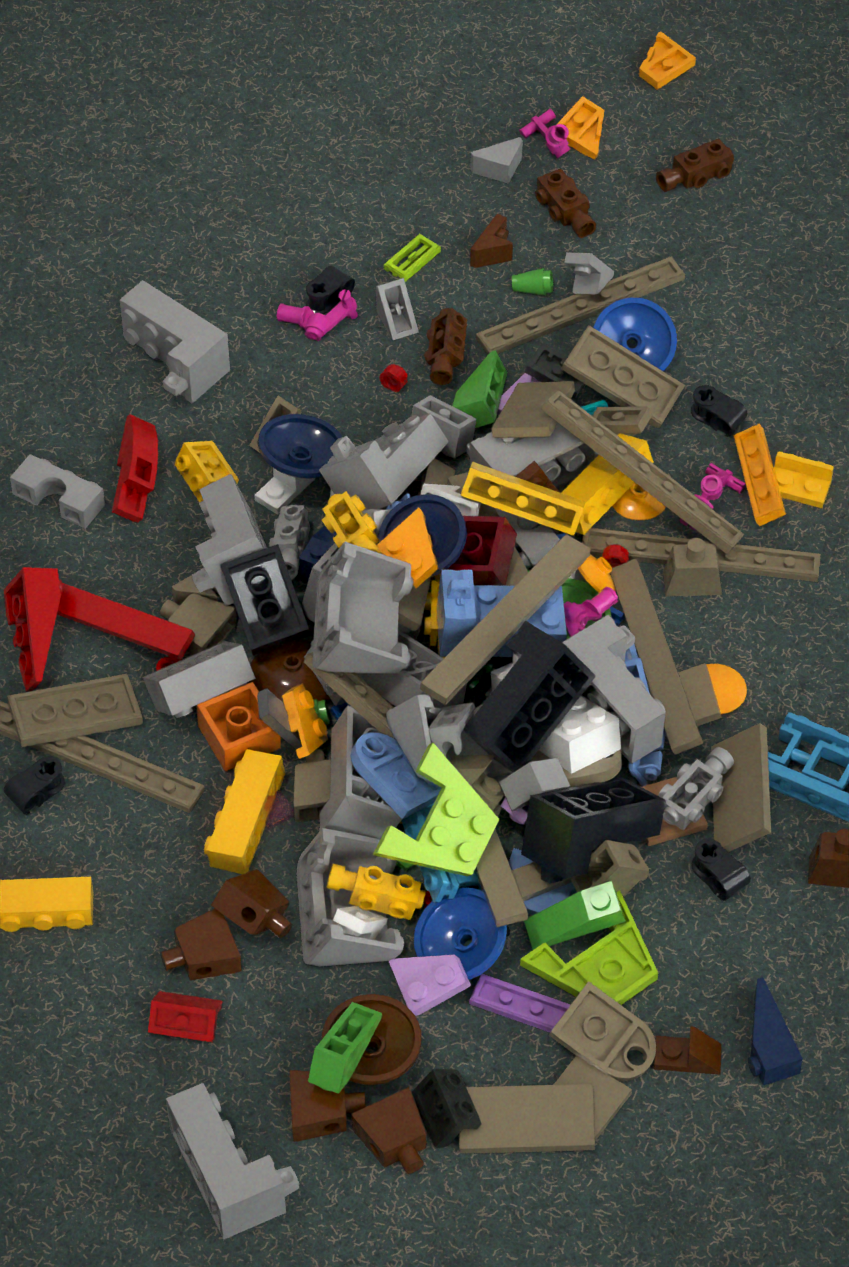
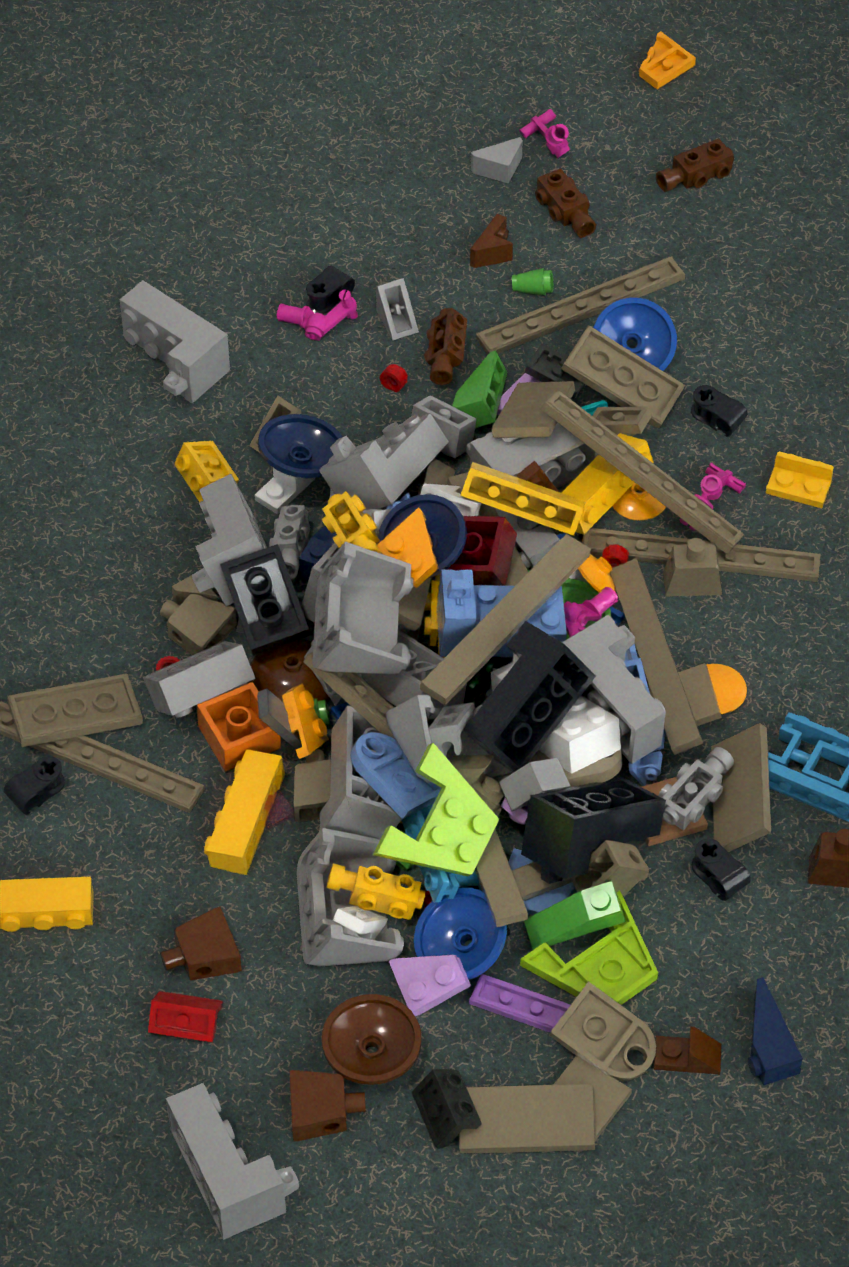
(33, 606): red wedge -> none
(39, 478): light grey arch -> none
(125, 622): red tile -> none
(138, 468): red slope -> none
(253, 904): reddish brown torso -> none
(343, 1047): bright green slope -> none
(392, 1130): reddish brown torso -> none
(429, 246): lime tile -> none
(584, 127): light orange wing -> none
(590, 273): light grey slope -> none
(759, 475): light orange tile -> none

